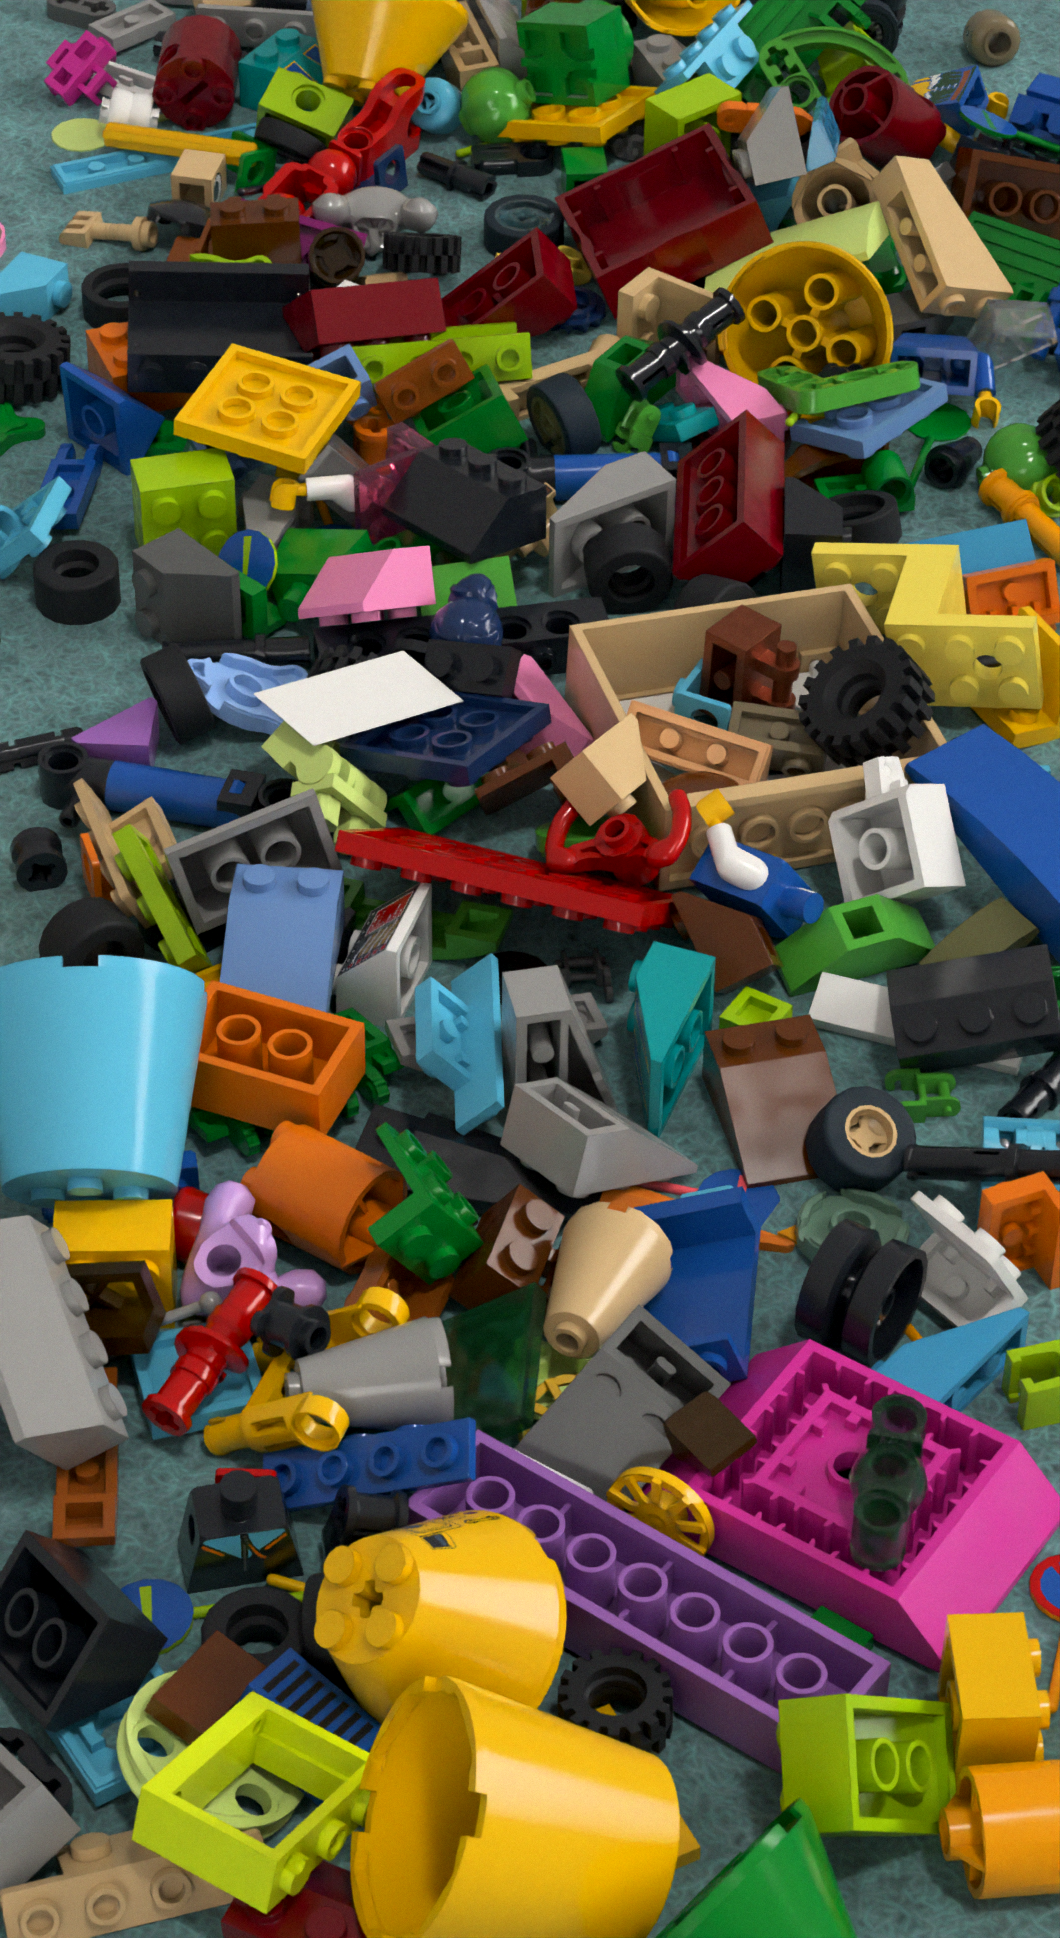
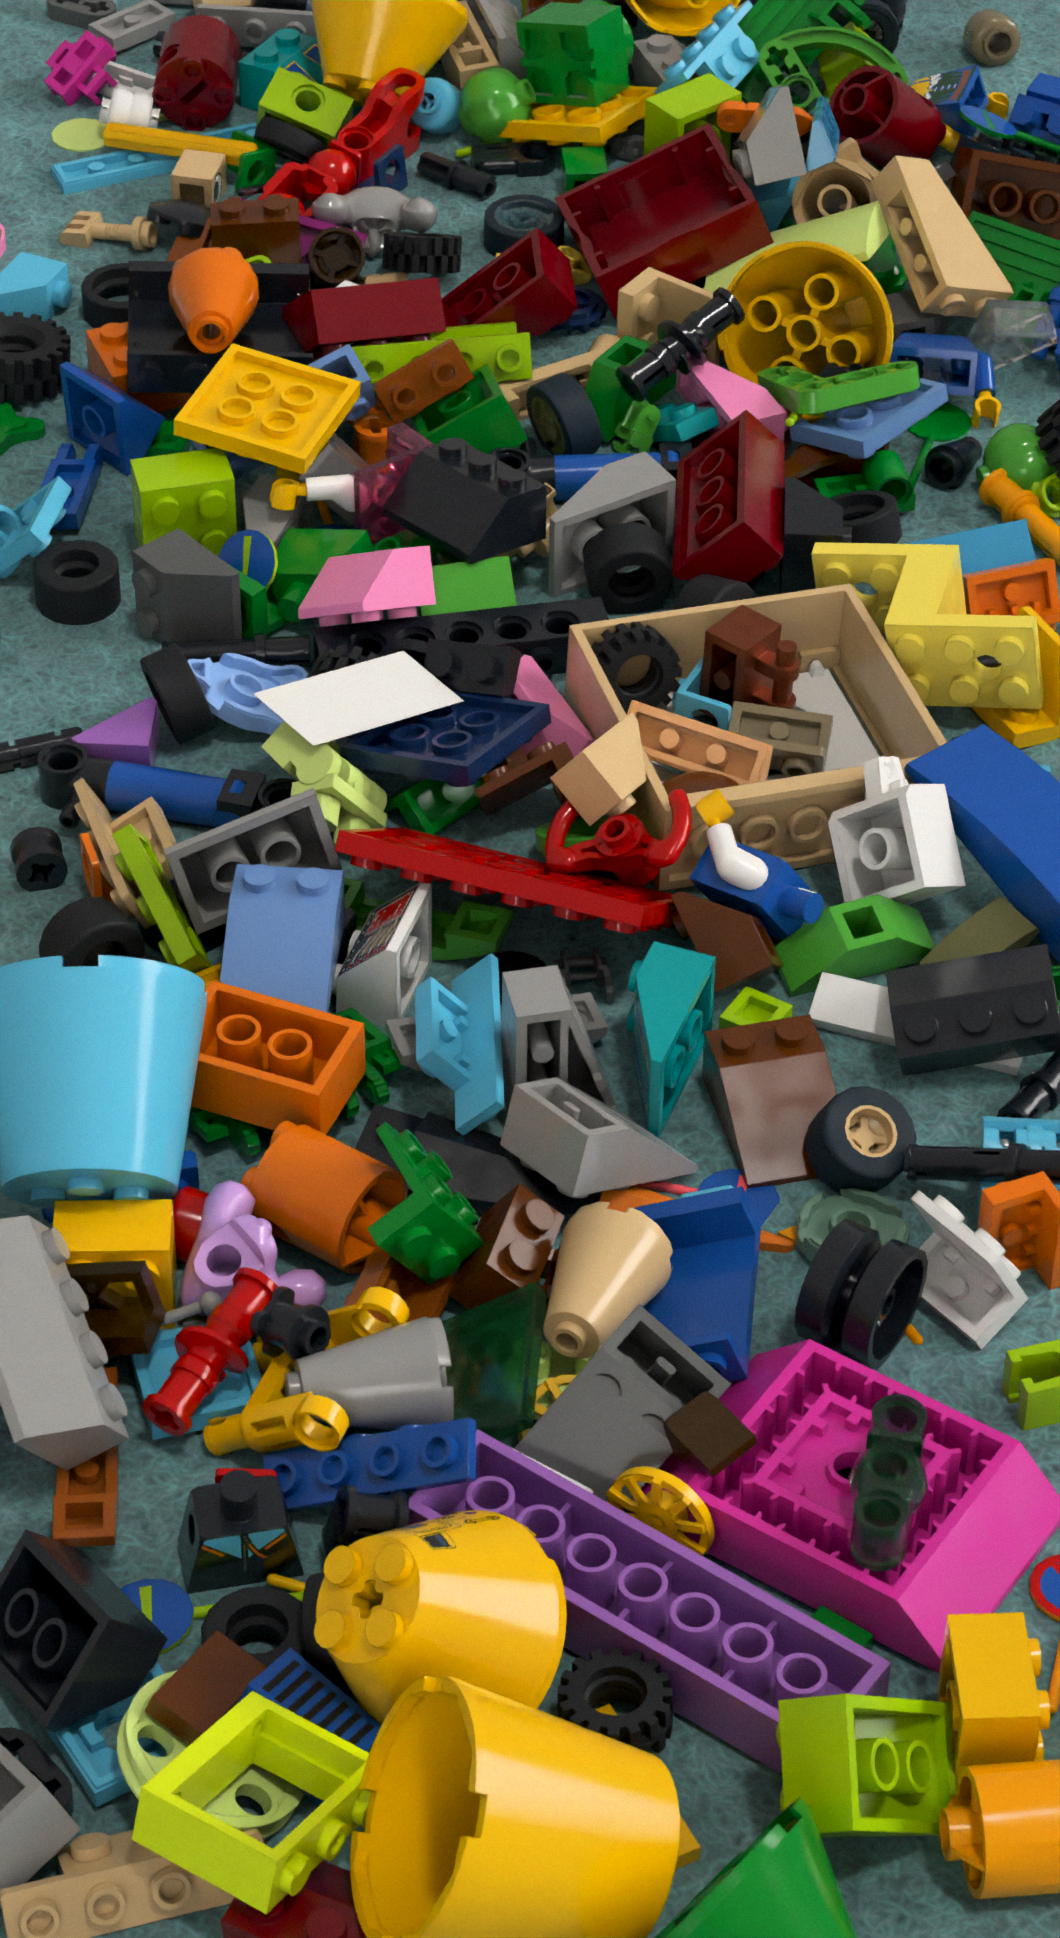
(213, 296): none -> orange cone
(469, 613): dark blue hair -> none
(633, 642): none -> black tyre
(851, 682): black tyre -> none
(924, 1084): bright green piece -> none
(959, 1361): dark azure slope -> none

